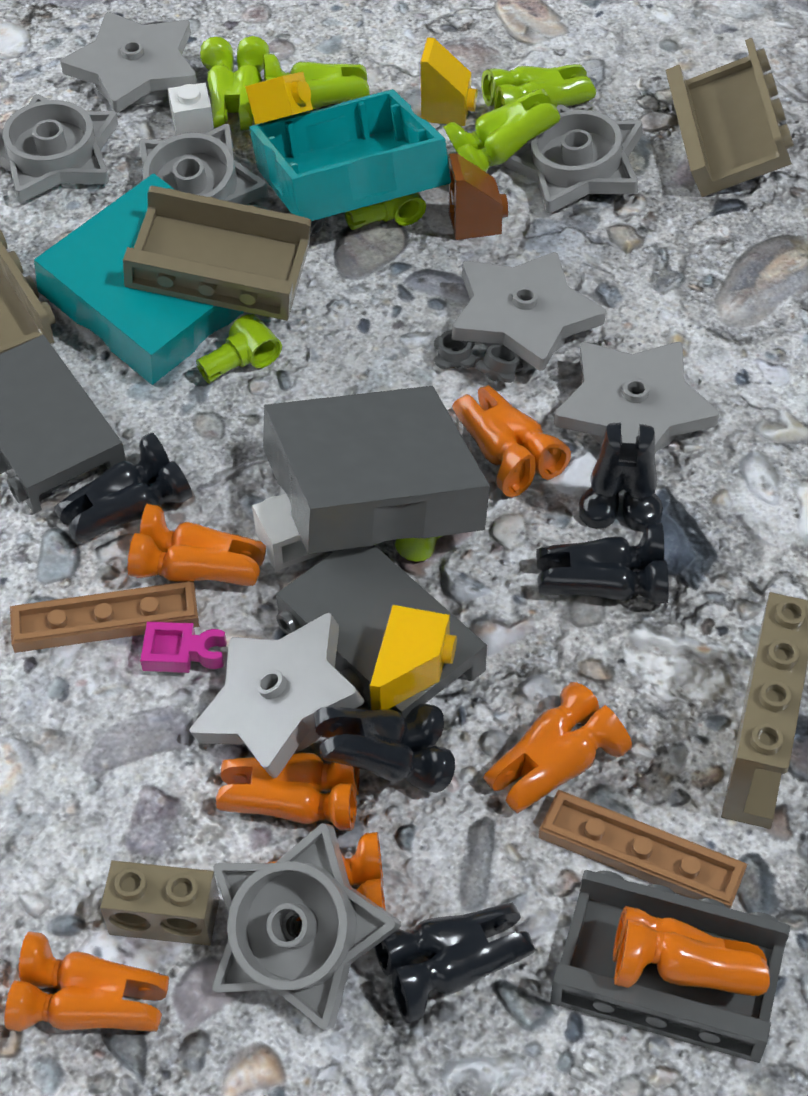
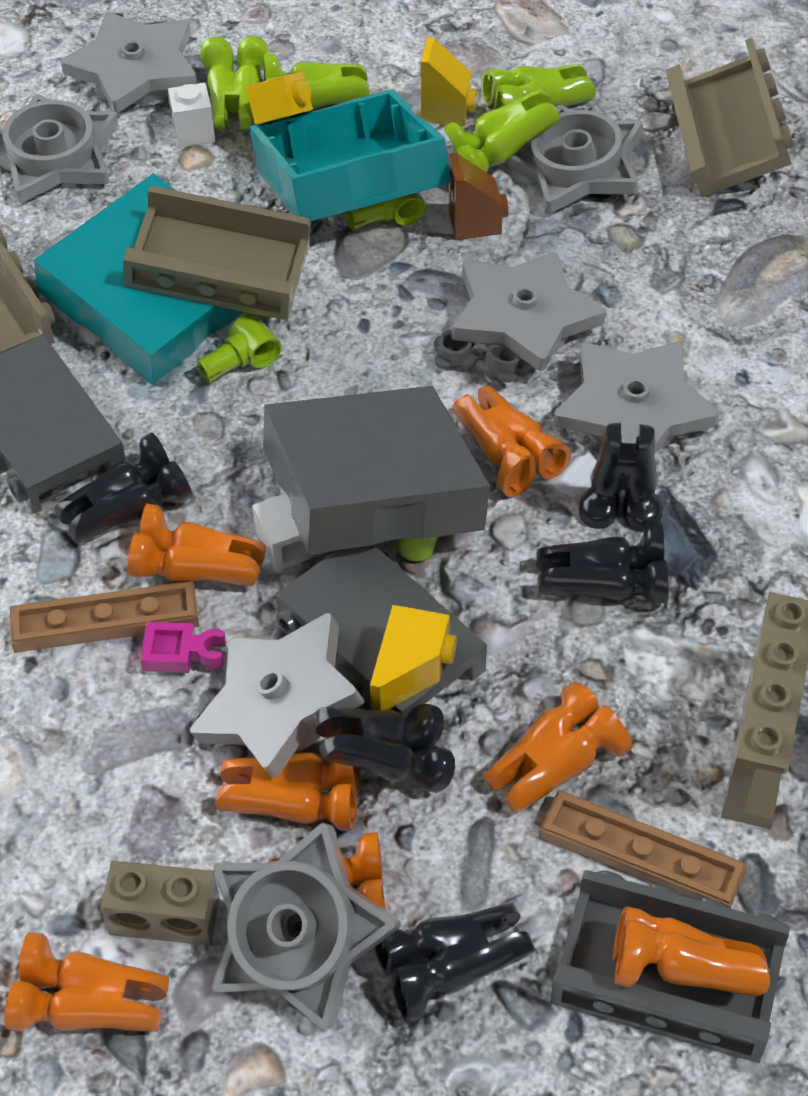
(202, 166): light grey plate -> none

